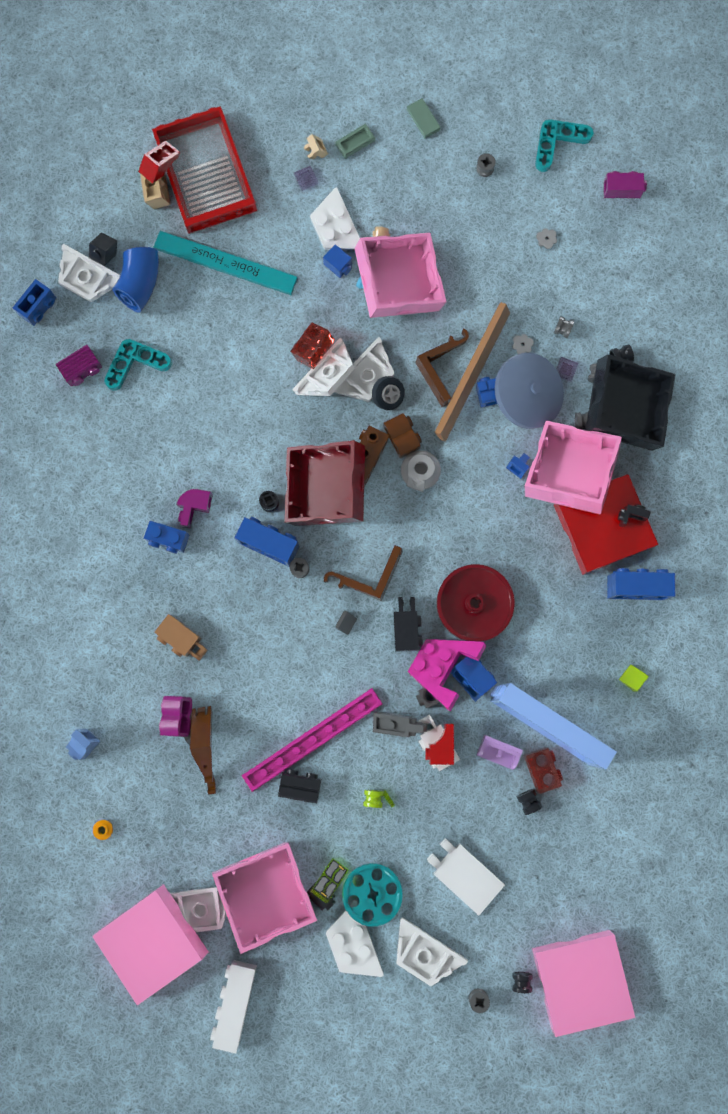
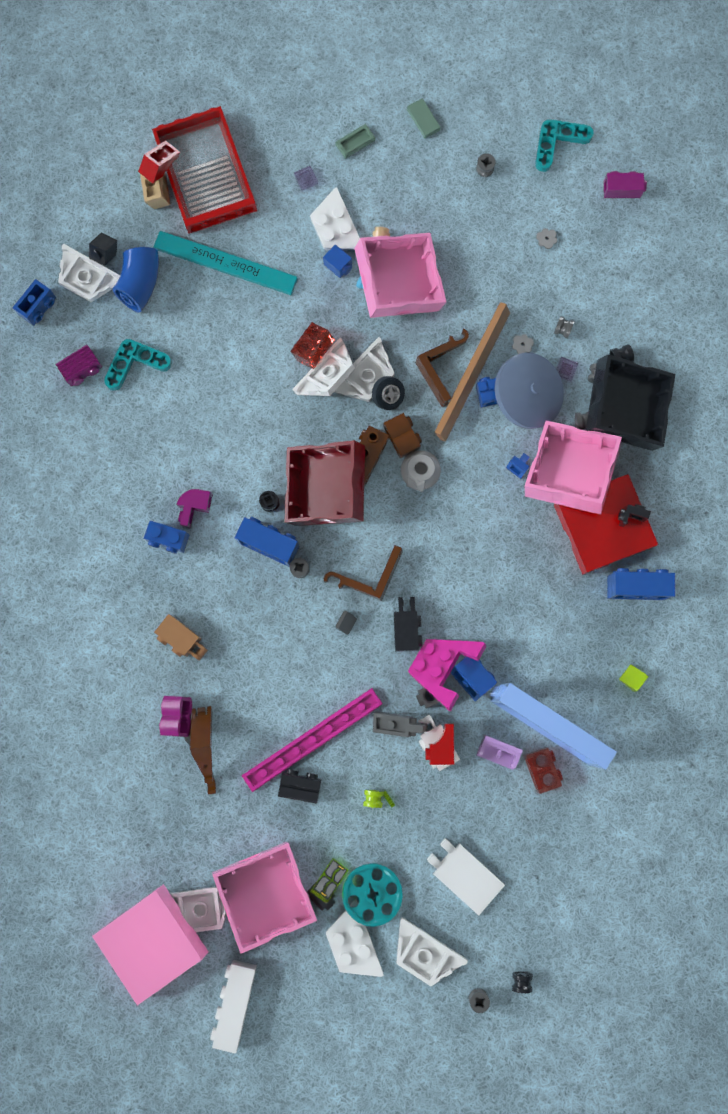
(81, 744): medium blue arch -> none
(108, 827): light orange plate -> none
(317, 147): tan tile -> none
(475, 603): dark red dish -> none
(529, 801): black wheel -> none
(583, 983): bright pink tile -> none

